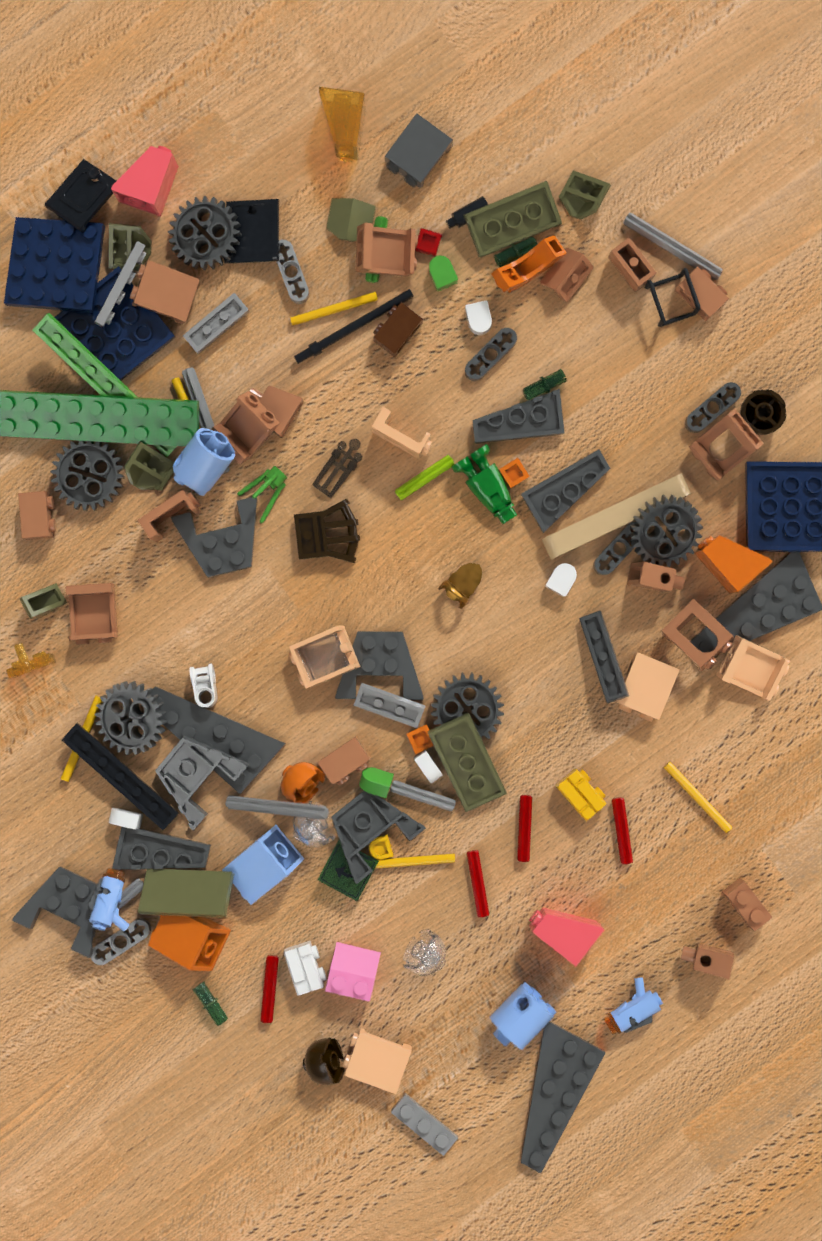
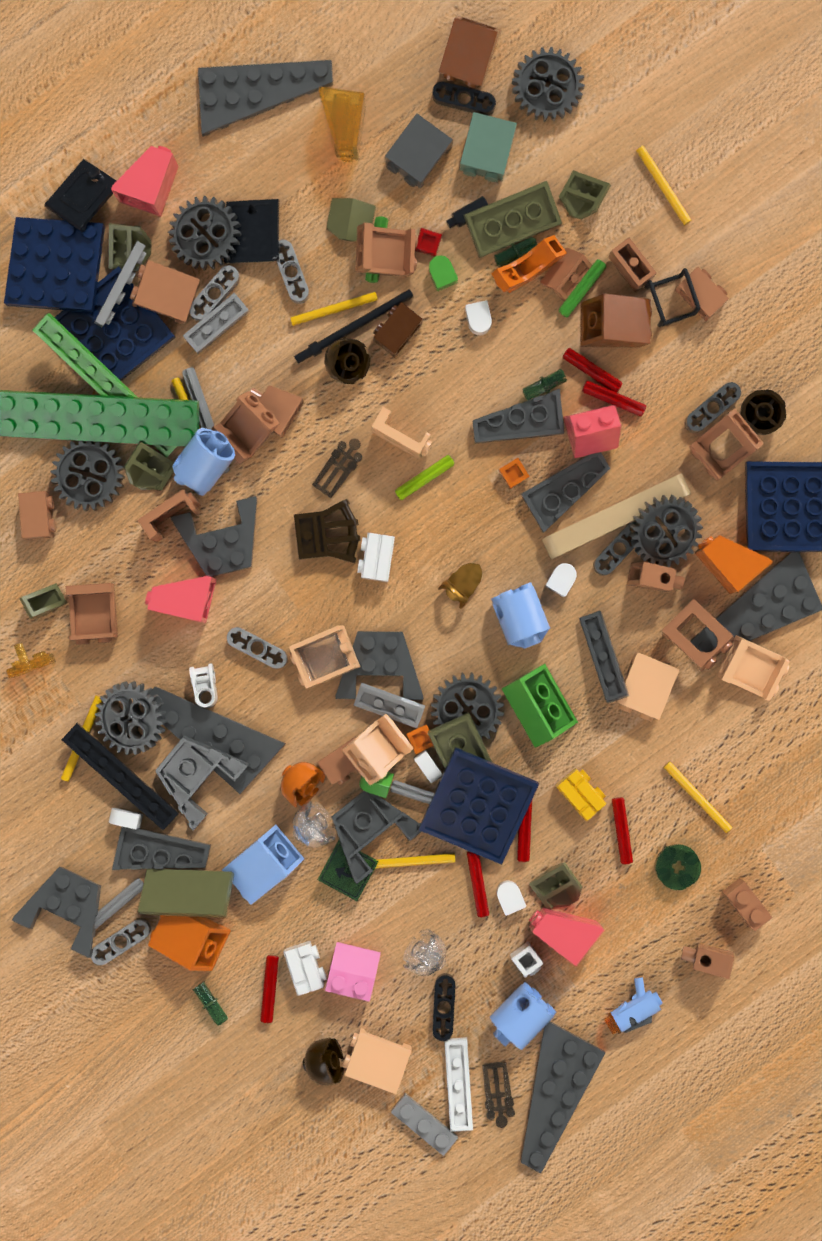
(105, 901): light blue piece -> none
(183, 599): none -> coral slope
(230, 285): none -> light grey beam
(249, 90): none -> dark grey wing
(269, 661): none -> light grey beam
(272, 478): bright green plant -> none
(277, 807): light grey axle -> none
(347, 360): none -> dark brown cylinder
(377, 557): none -> white brick
(377, 749): none -> light nougat panel
(381, 848): yellow tile -> none
(446, 100): none -> black beam
(450, 991): none -> black beam
(458, 1084): none -> white tile
(469, 51): none -> dark orange slope
(478, 805): none -> dark blue plate
(487, 147): none -> sand green brick
(487, 484): green piece -> none
(501, 1120): none -> clear smoke piece
(506, 347): dark grey beam -> none
(510, 897): none -> white piece
(521, 616): none -> light blue cylinder
(527, 959): none -> white brick
(539, 705): none -> bright green slope
(541, 103): none -> dark grey gear
(557, 887): none -> olive slope
(582, 288): none -> bright green axle
(592, 370): none -> red axle
(593, 431): none -> coral slope
(614, 398): none -> red axle
(616, 321): none -> dark orange slope
(664, 186): none -> yellow bar
(670, 856): none -> clear green plate
(671, 245): light grey axle -> none

